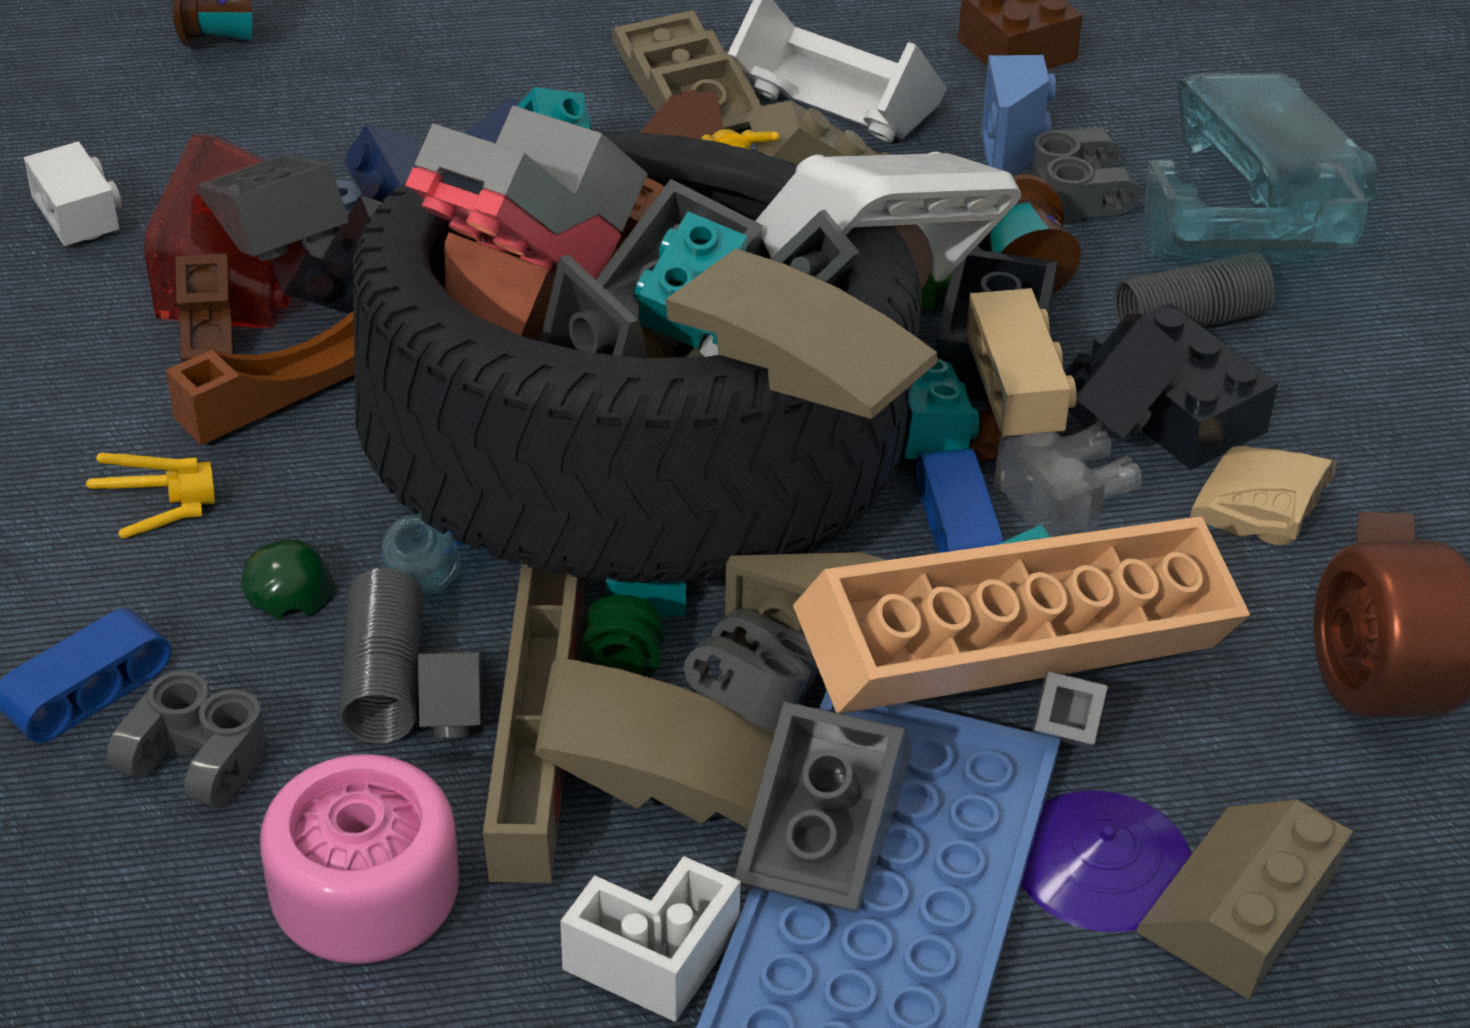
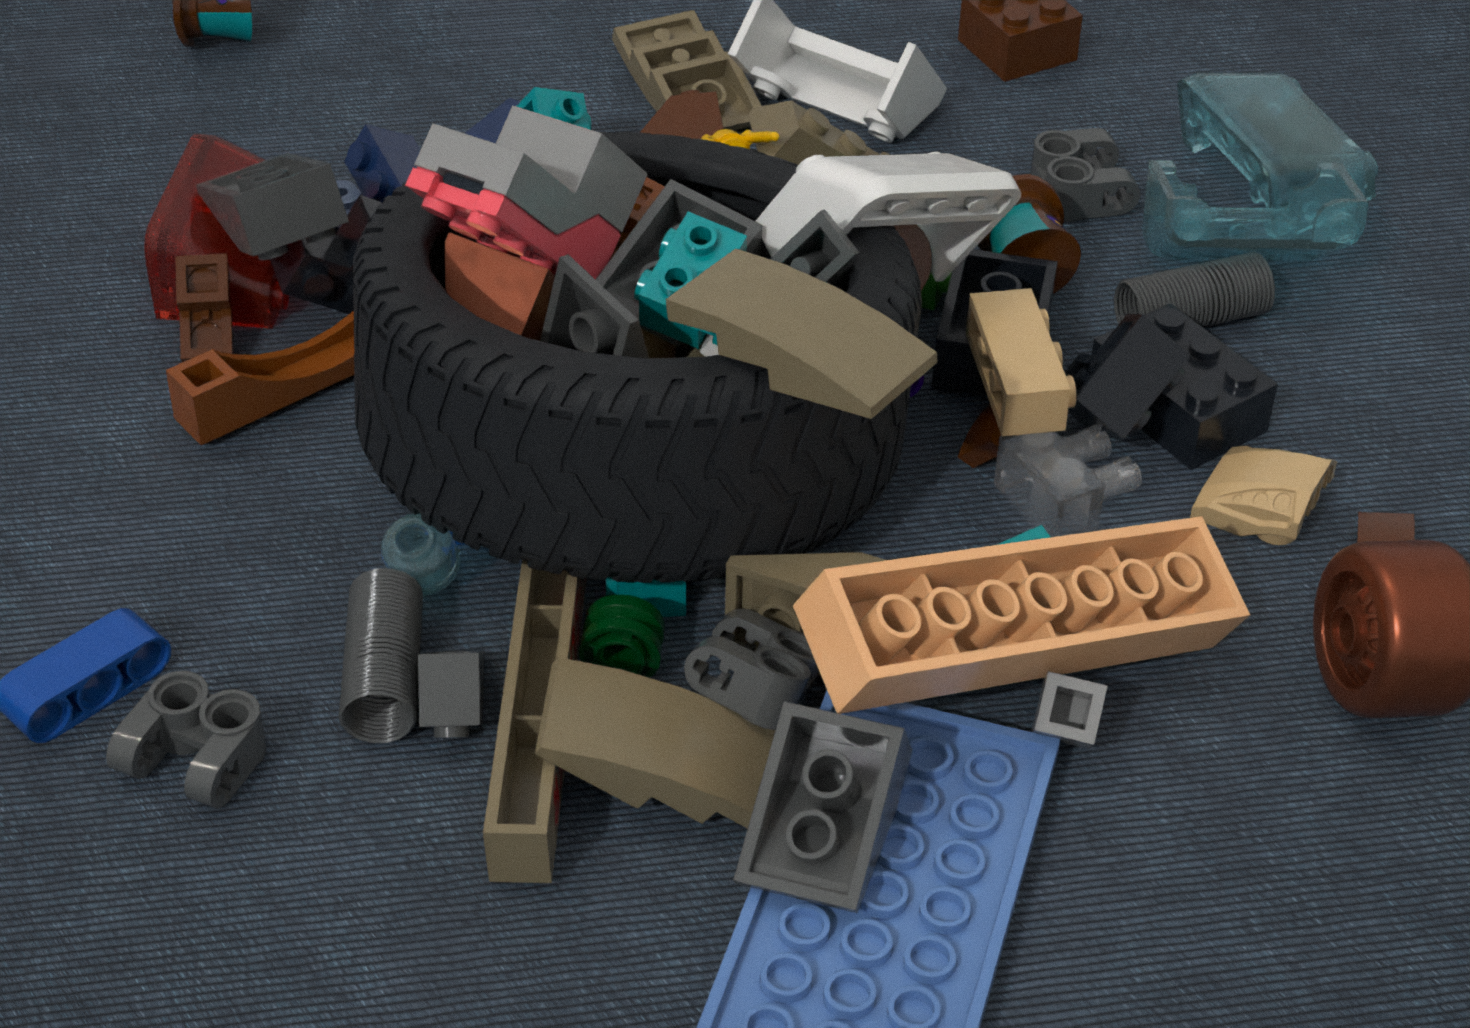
(73, 193): white brick -> none
(186, 482): yellow plant -> none
(286, 578): dark green hair -> none
(360, 858): bright pink wheel -> none
(652, 948): white brick -> none
(939, 413): teal brick -> none
(956, 500): blue beam -> none
(1015, 109): medium blue slope -> none
(1102, 859): dark purple hat -> none
(1247, 890): dark tan slope -> none

